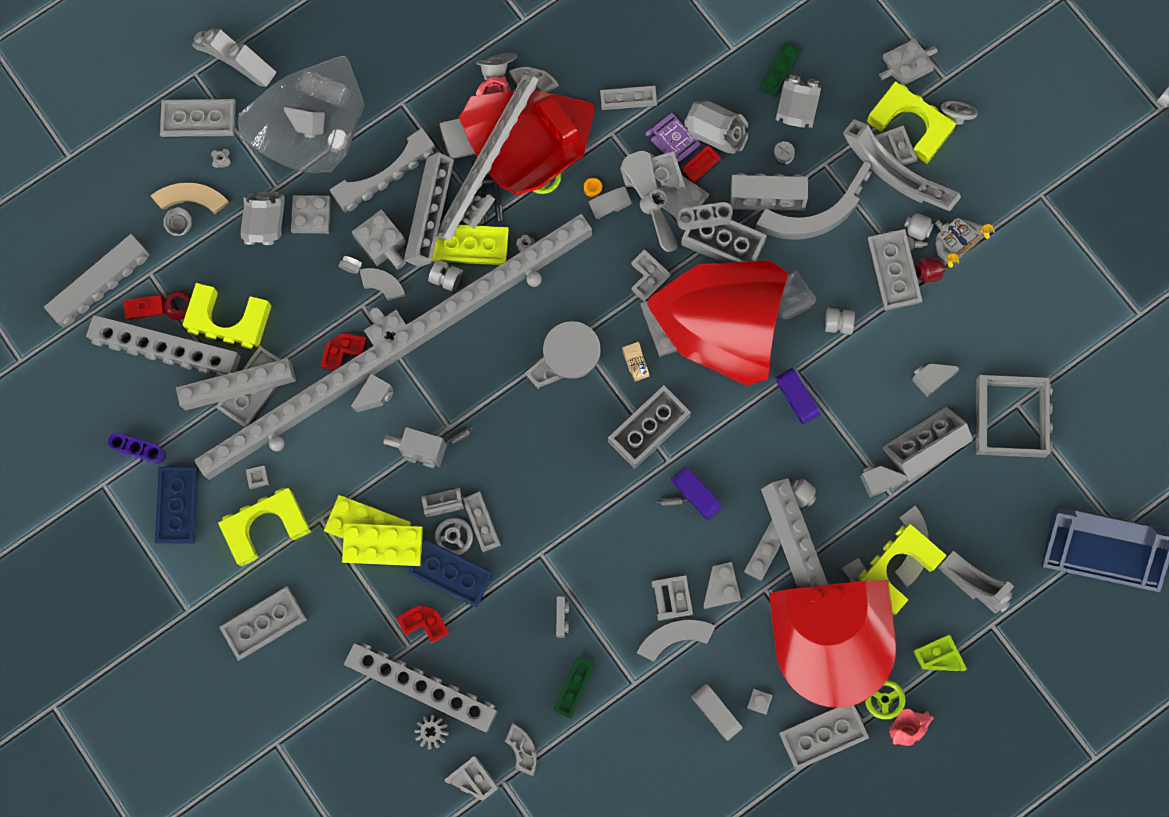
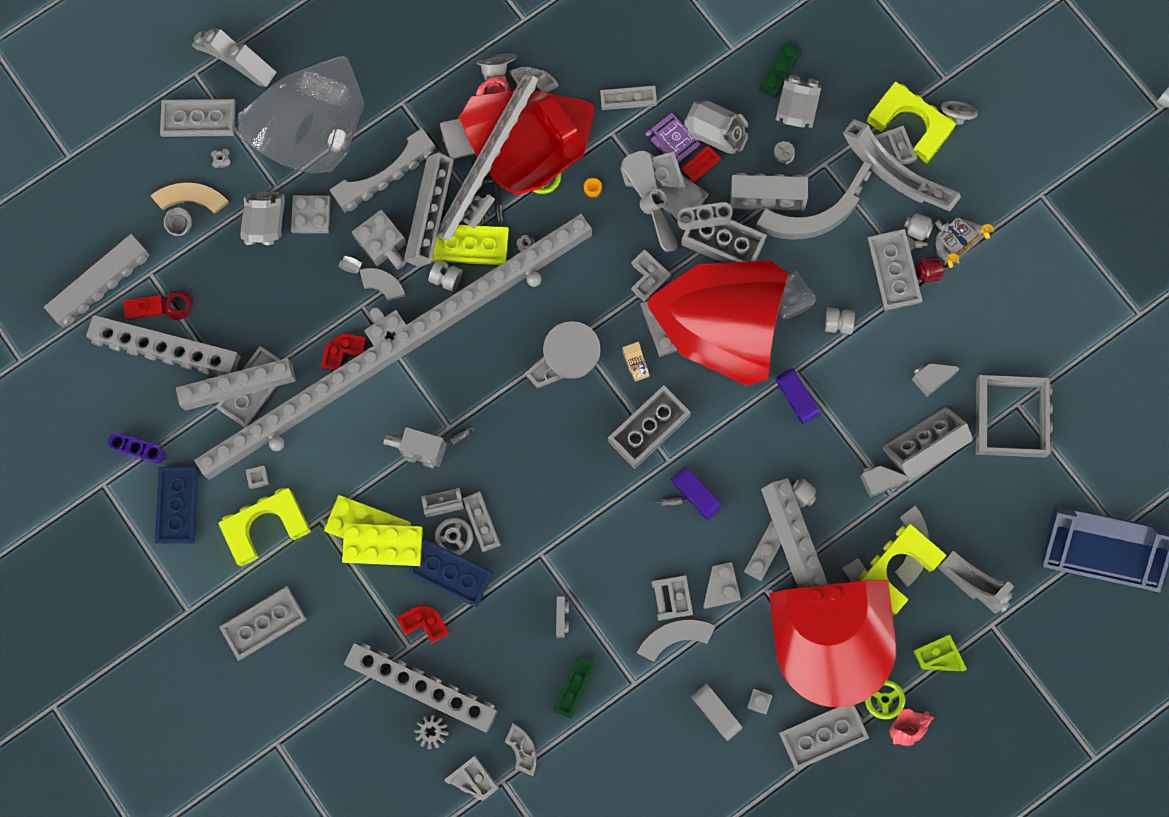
(246, 332): neon yellow arch -> none
(306, 120): light grey slope -> none
(373, 394): light grey slope -> none
(610, 202): light grey slope -> none
(908, 62): light grey plate -> none

